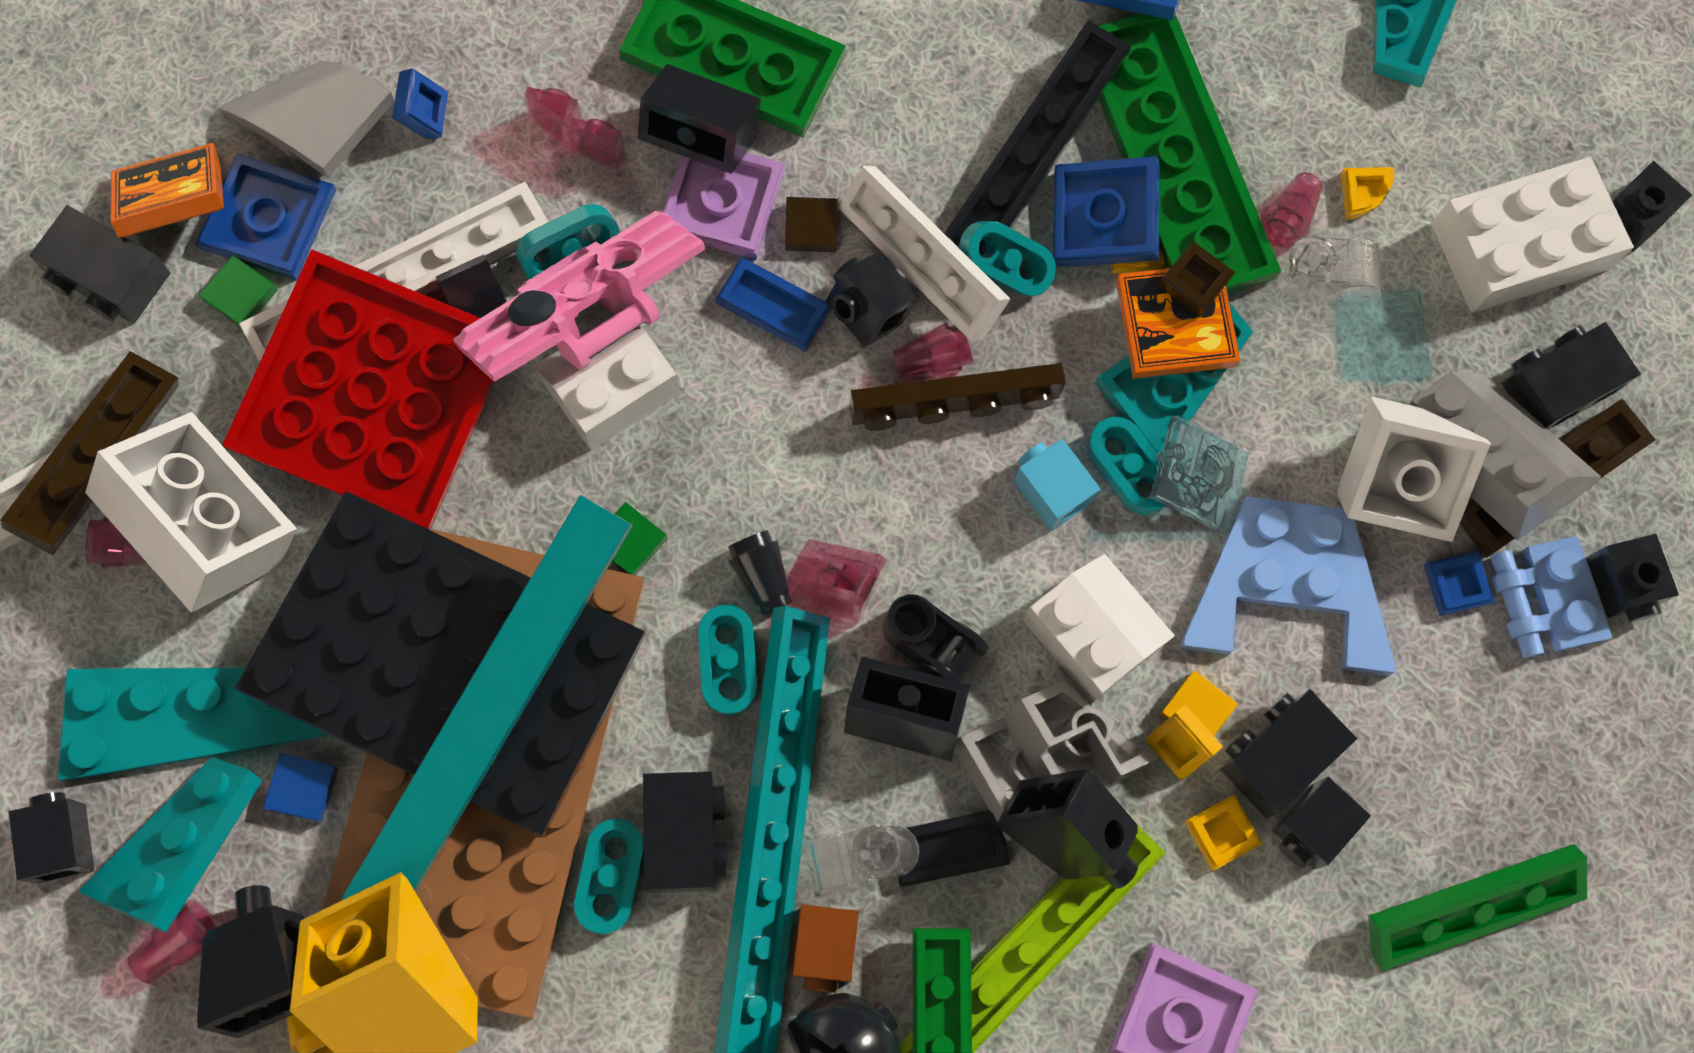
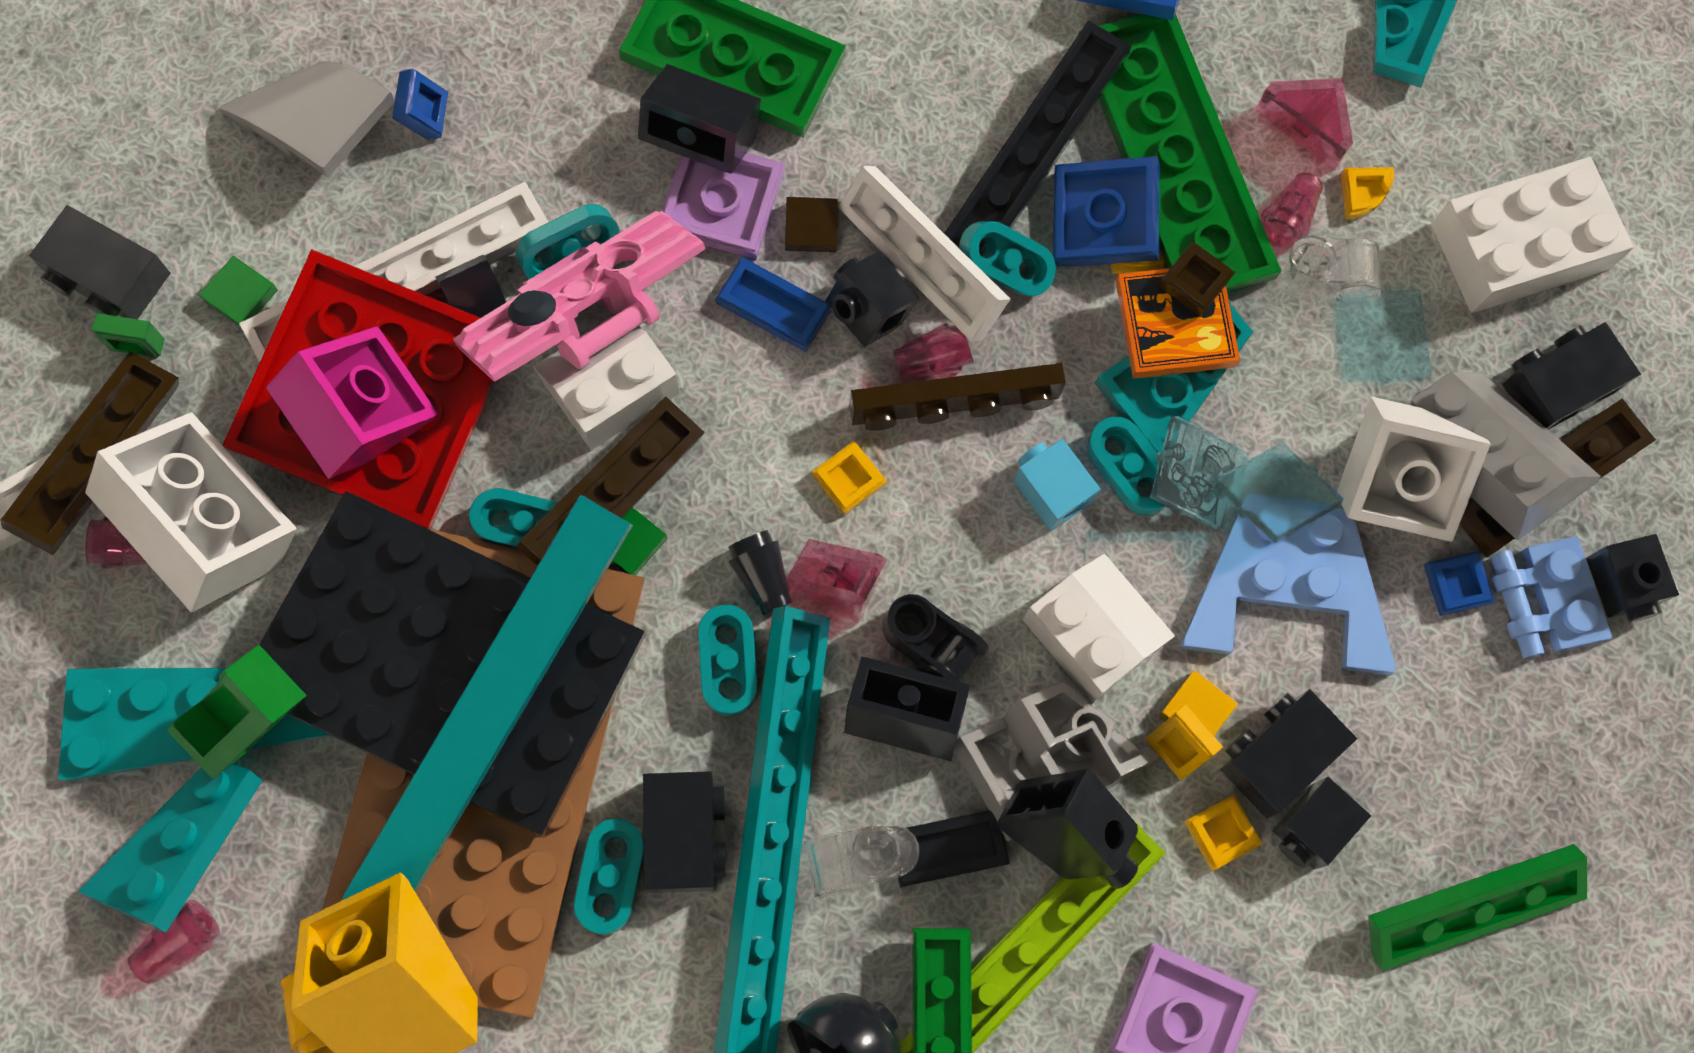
(51, 839): black brick -> none
(128, 335): none -> green tile
(166, 190): tile -> none
(236, 712): none -> green panel
(248, 966): black torso -> none
(267, 216): blue tile -> none
(300, 787): blue tile -> none
(350, 400): none -> dark pink slope
(523, 513): none -> teal plate
(561, 119): clear pink slope -> none
(623, 473): none -> dark brown plate
(825, 947): dark orange brick -> none
(849, 478): none -> yellow tile
(1278, 492): none -> clear light blue piece
(1312, 115): none -> clear pink slope
(1649, 203): black brick -> none

